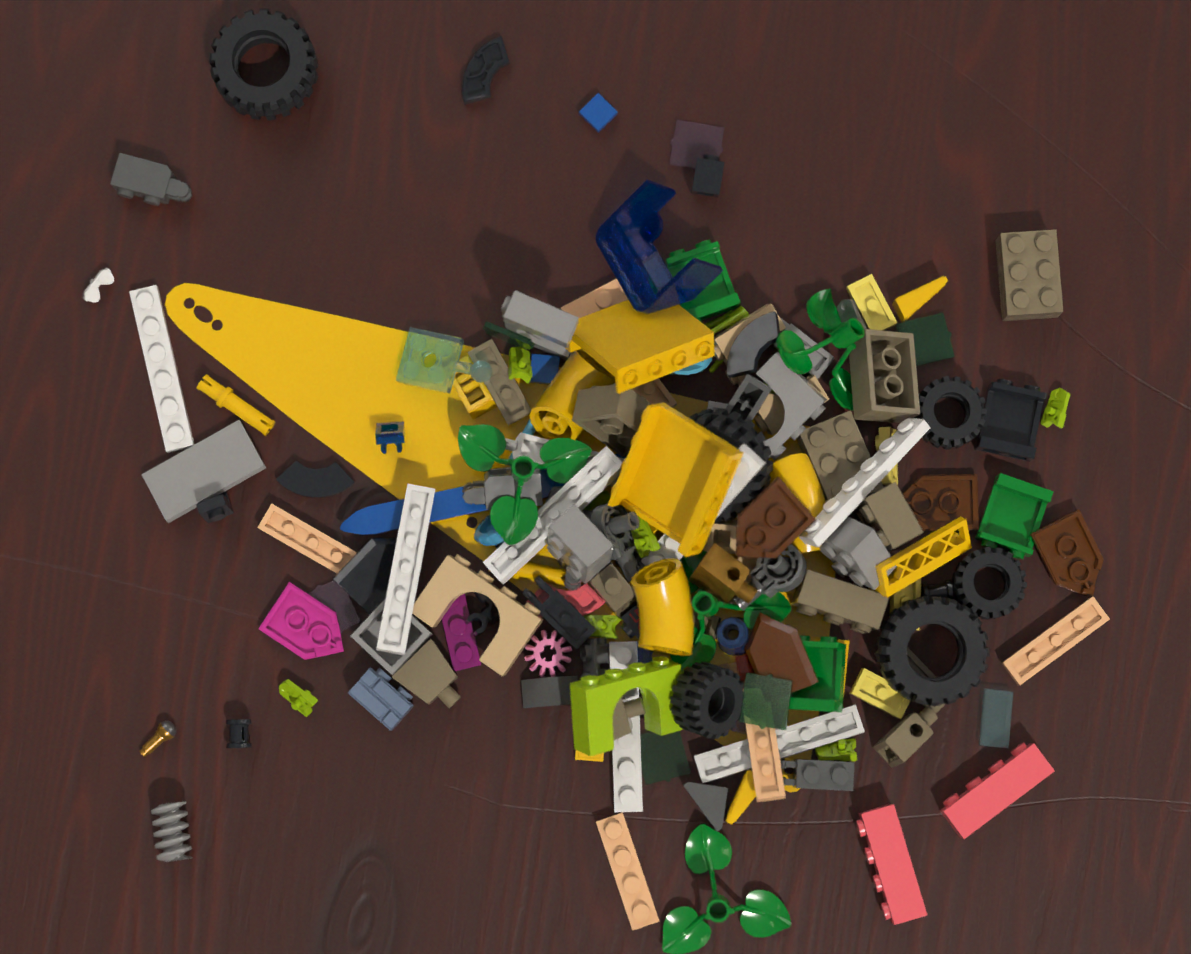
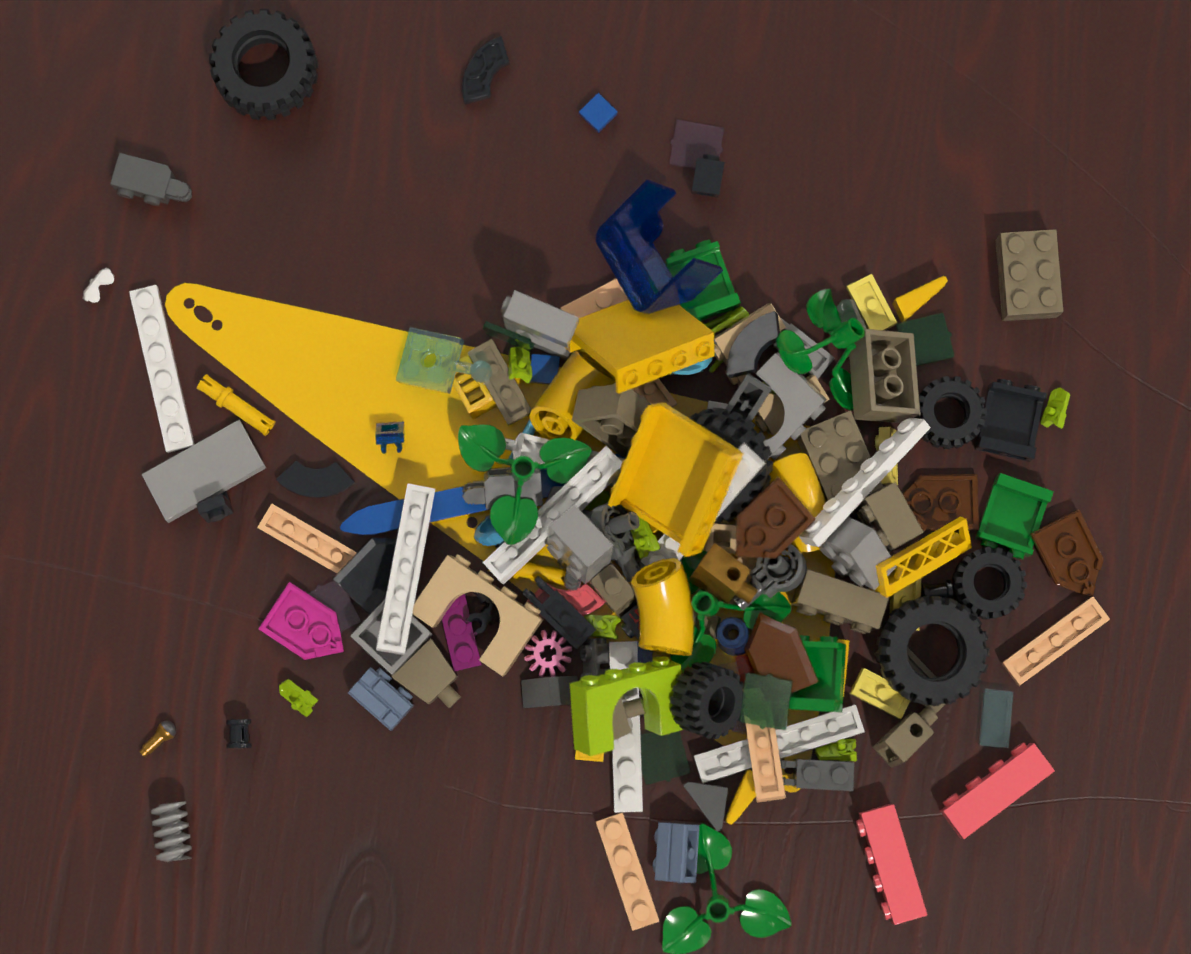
(676, 852): none -> sand blue brick

